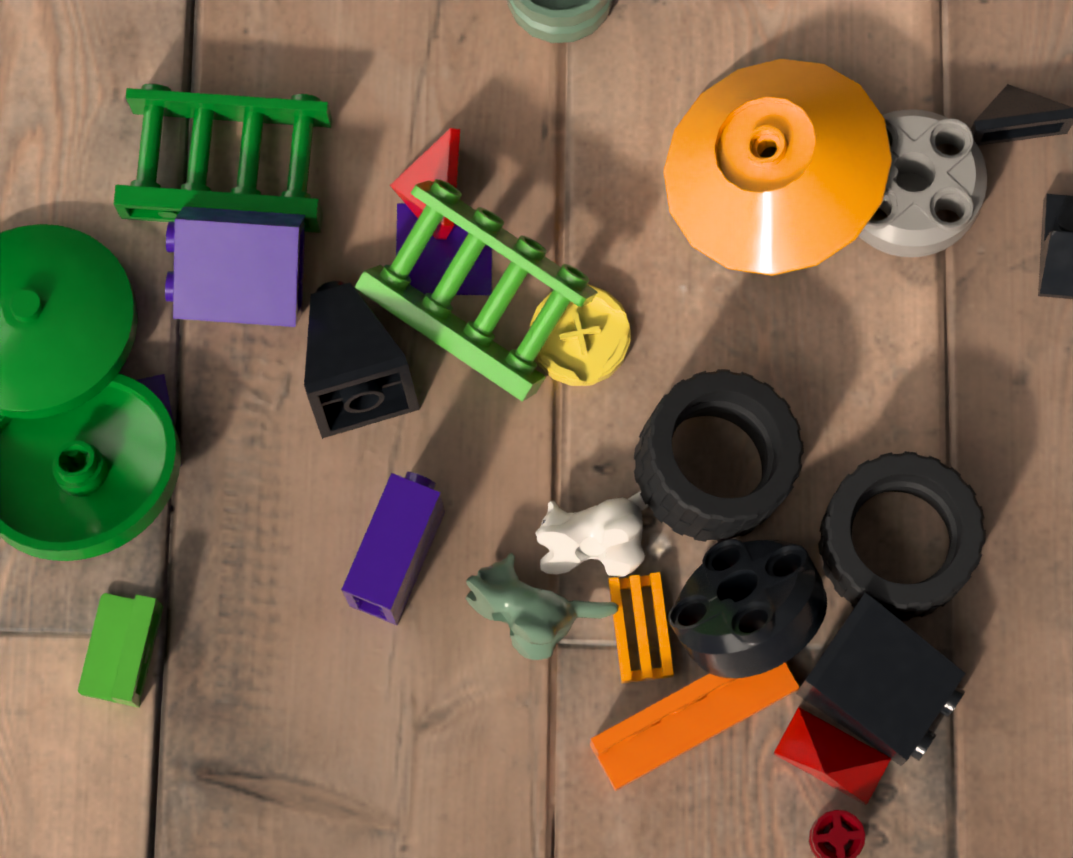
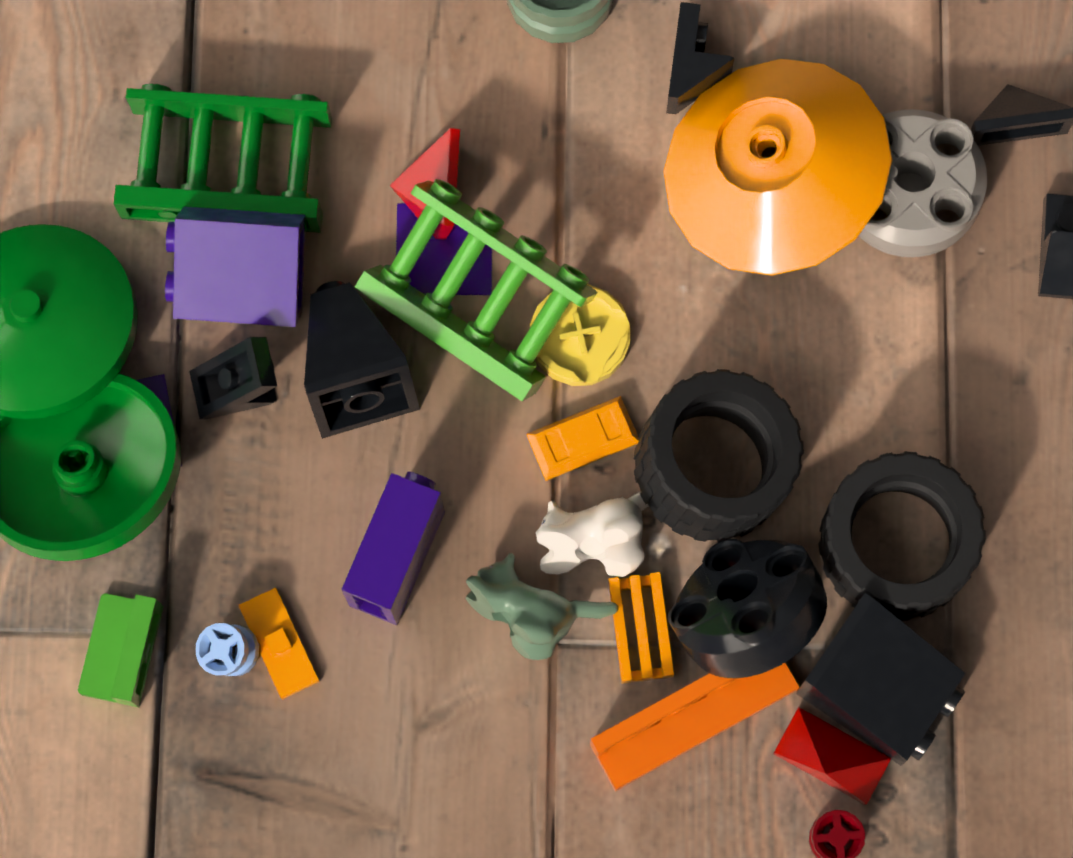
(216, 645): none -> light blue wheel
(235, 380): none -> black slope
(279, 643): none -> light orange piece
(583, 438): none -> light orange tile
(691, 67): none -> black slope

